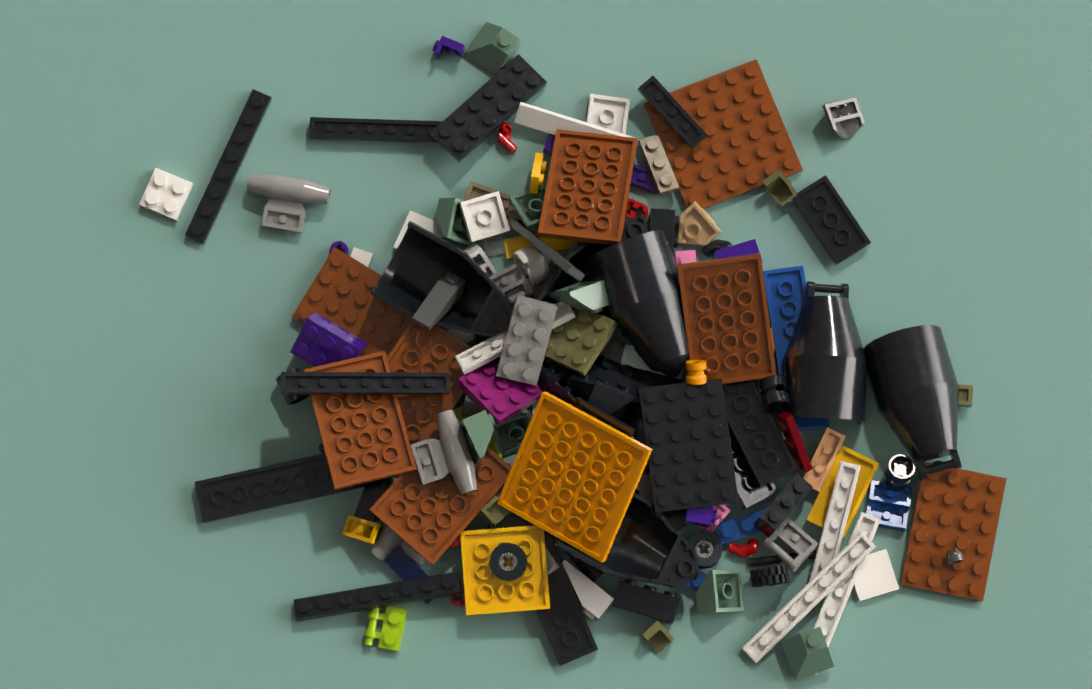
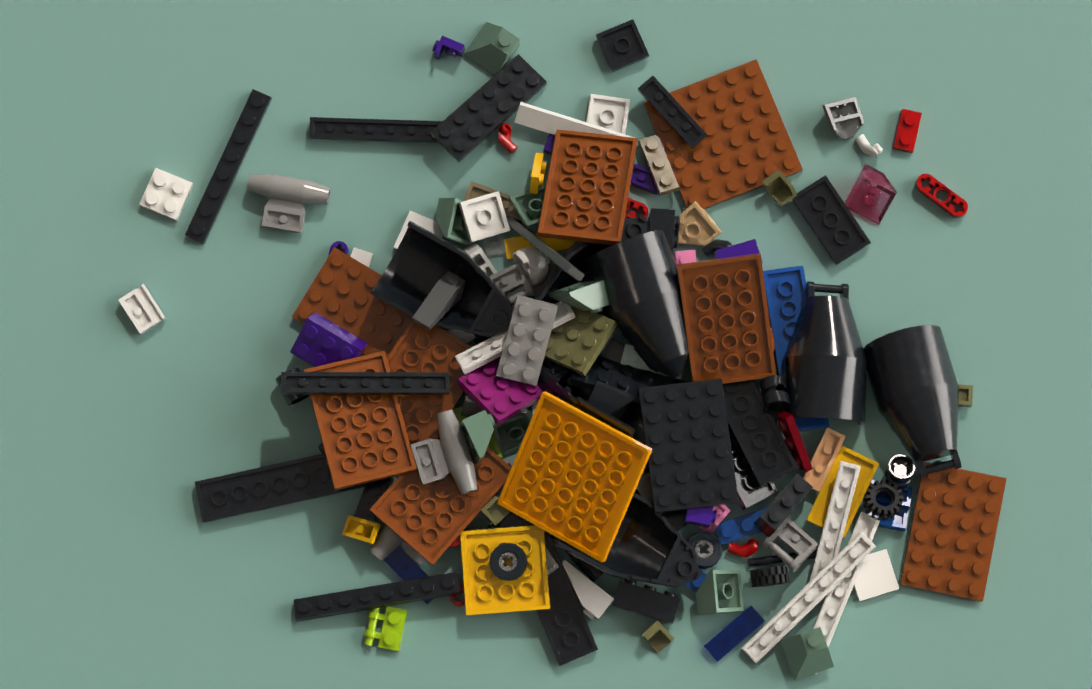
(142, 309): none -> white plate
(622, 45): none -> black plate
(696, 372): light orange wheel -> none
(734, 633): none -> clear blue tile
(865, 146): none -> white arm
(871, 194): none -> clear pink slope
(877, 509): none -> black tyre
(907, 130): none -> red plate
(941, 187): none -> red beam
(953, 558): dark grey hinge -> none

